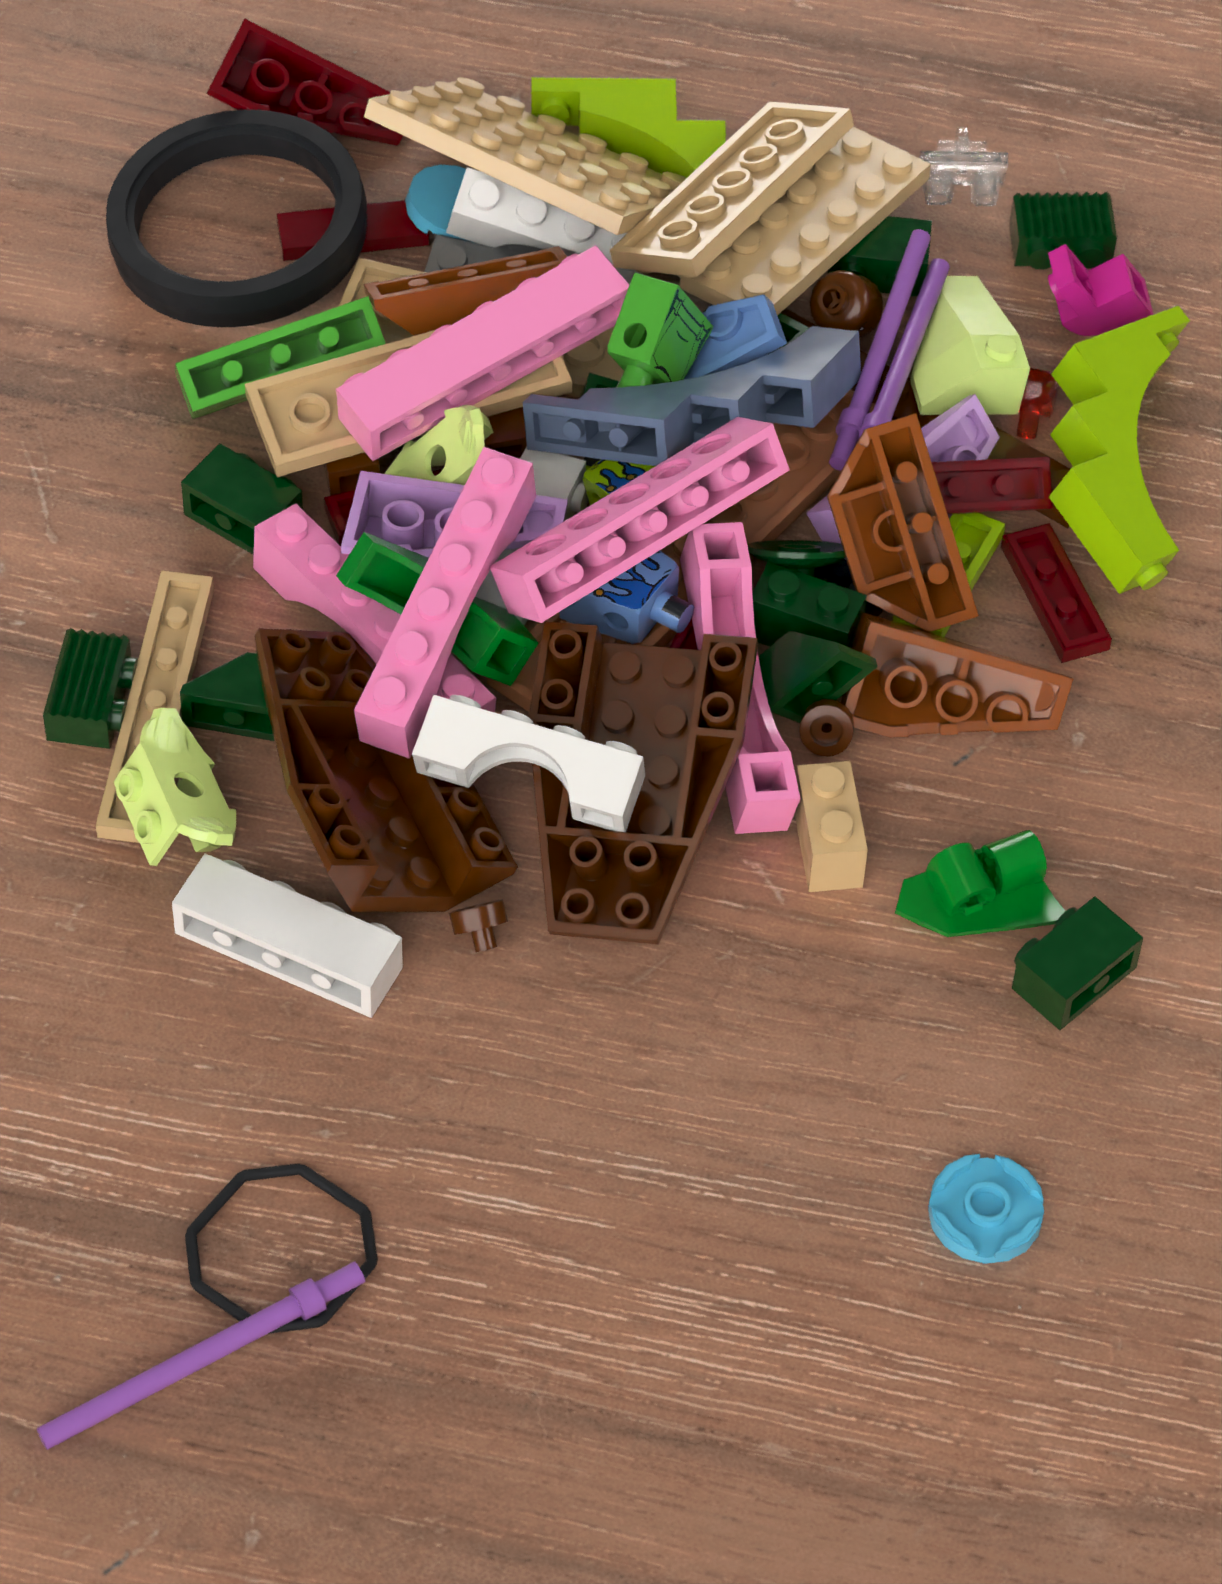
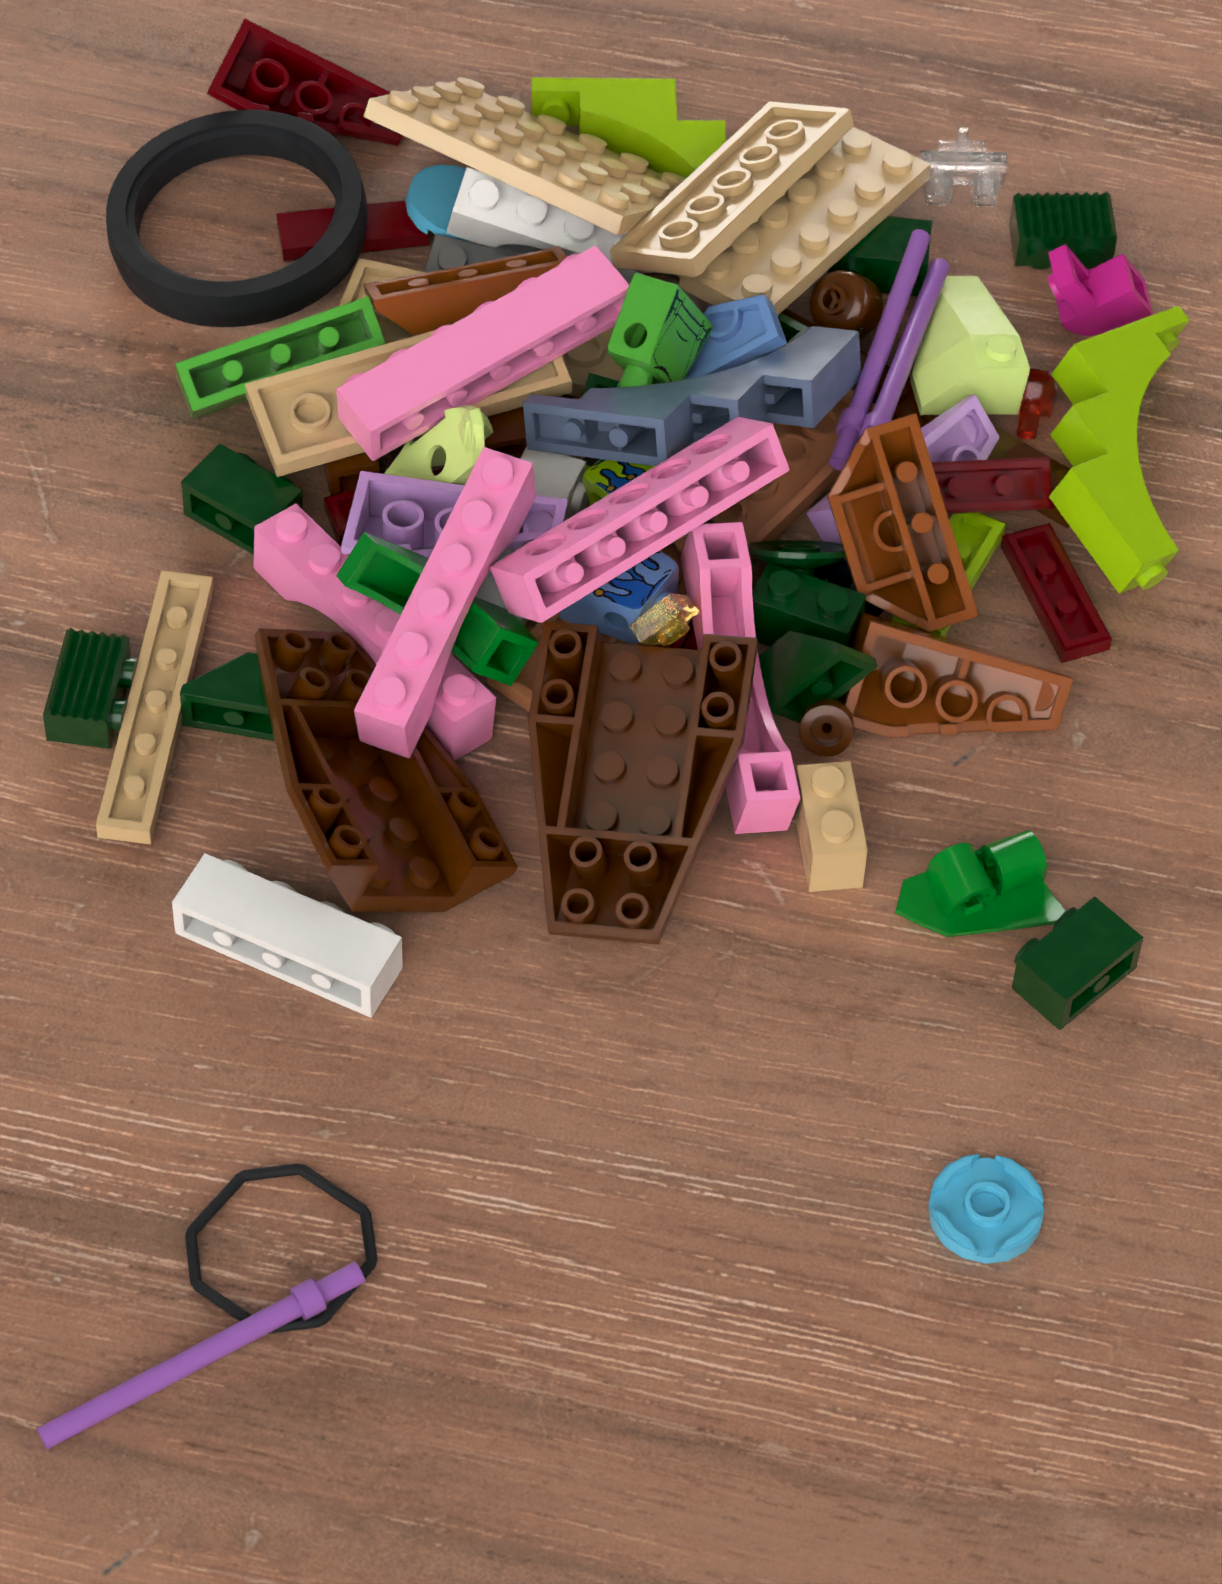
(160, 807): yellowish green piece -> none
(466, 741): white arch -> none
(479, 921): reddish brown tile -> none
(665, 620): none -> clear yellow plate

